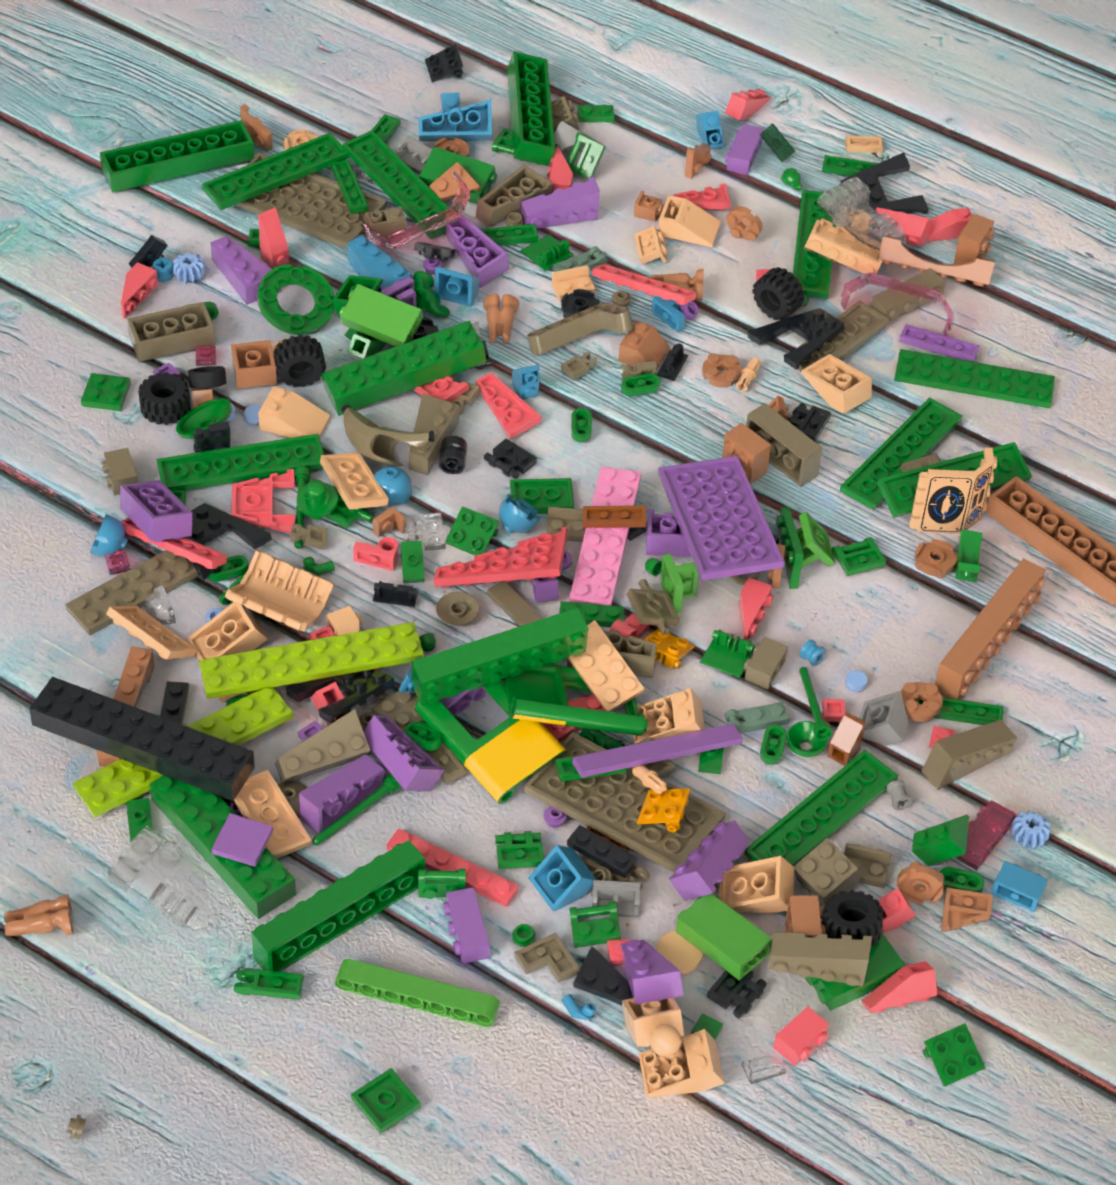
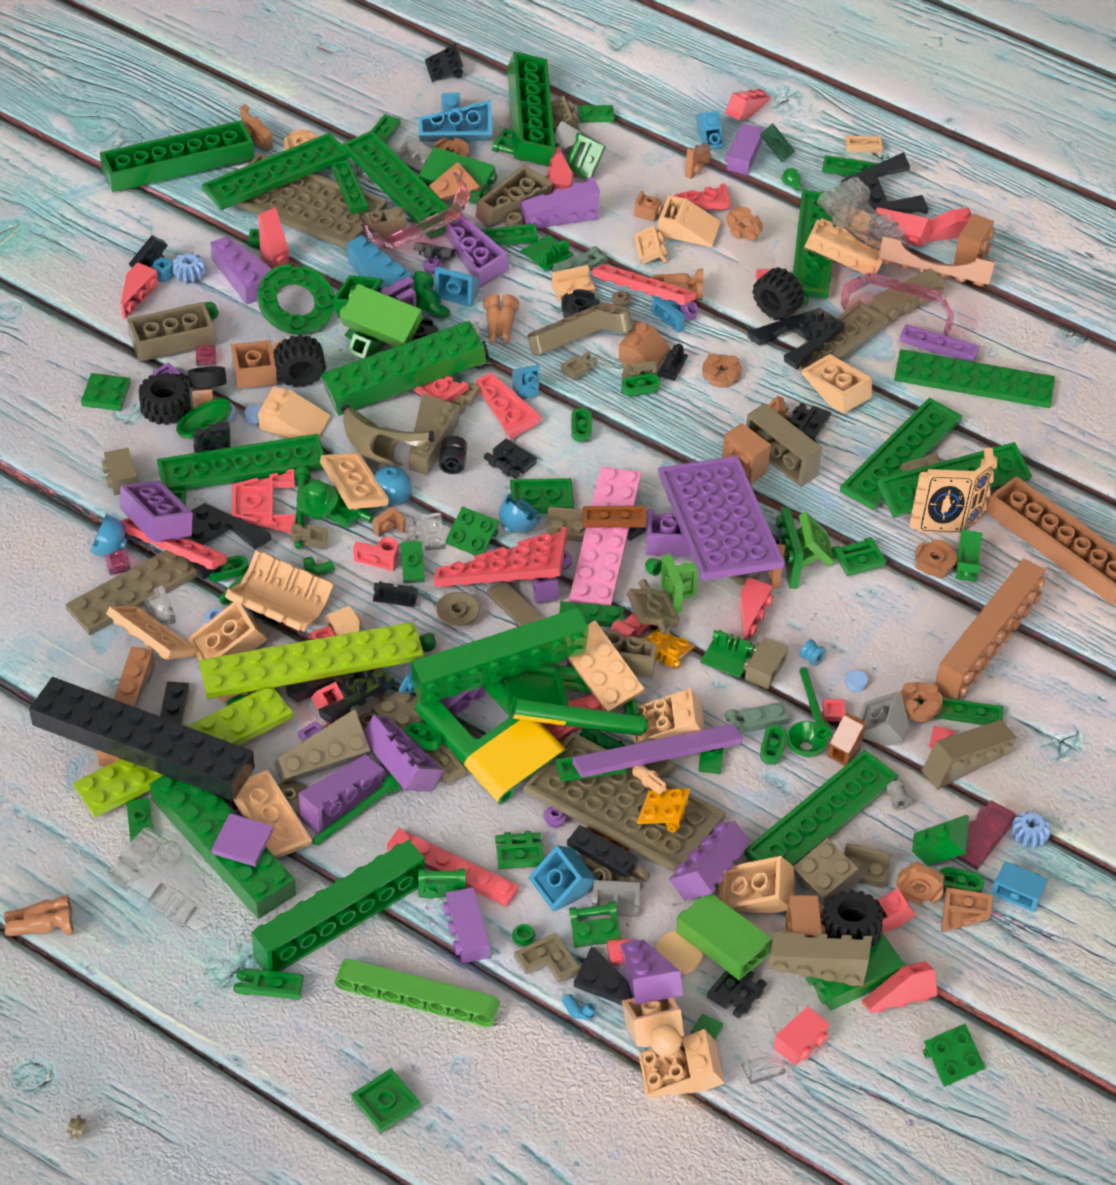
(748, 374): light nougat axle -> none

